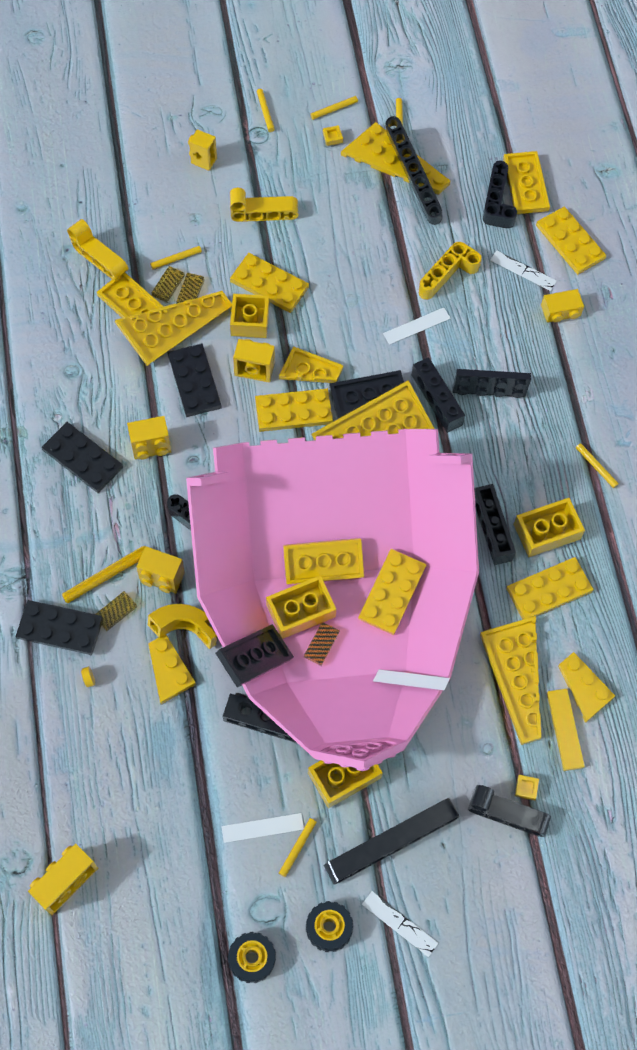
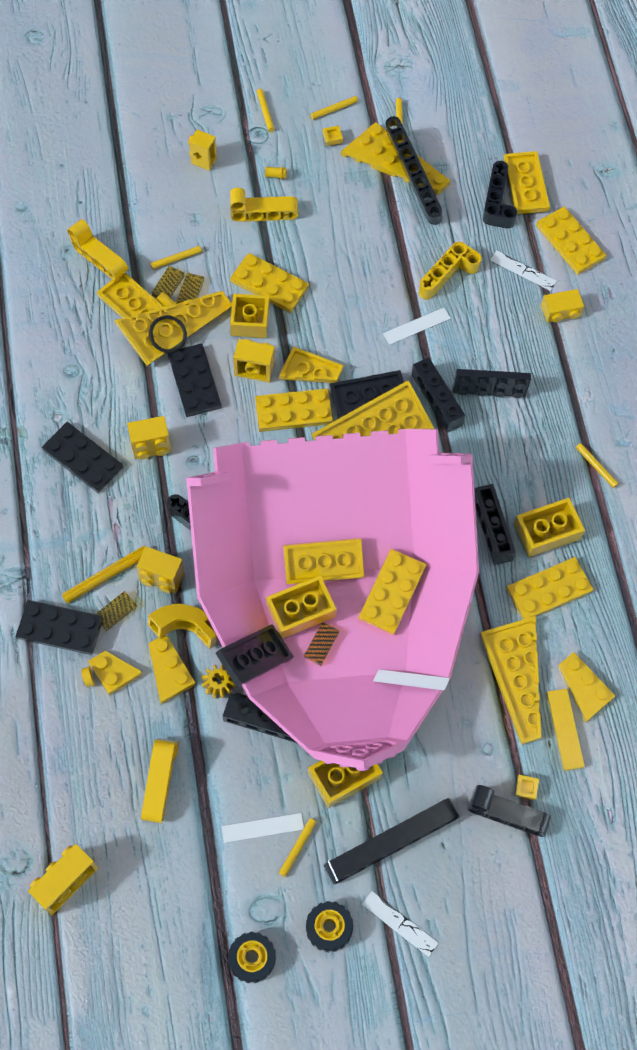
(113, 671): none -> yellow wing
(156, 345): none -> black tyre
(158, 780): none -> yellow beam
(165, 300): none -> yellow pin
(211, 684): none -> yellow gear
(276, 172): none -> yellow pin

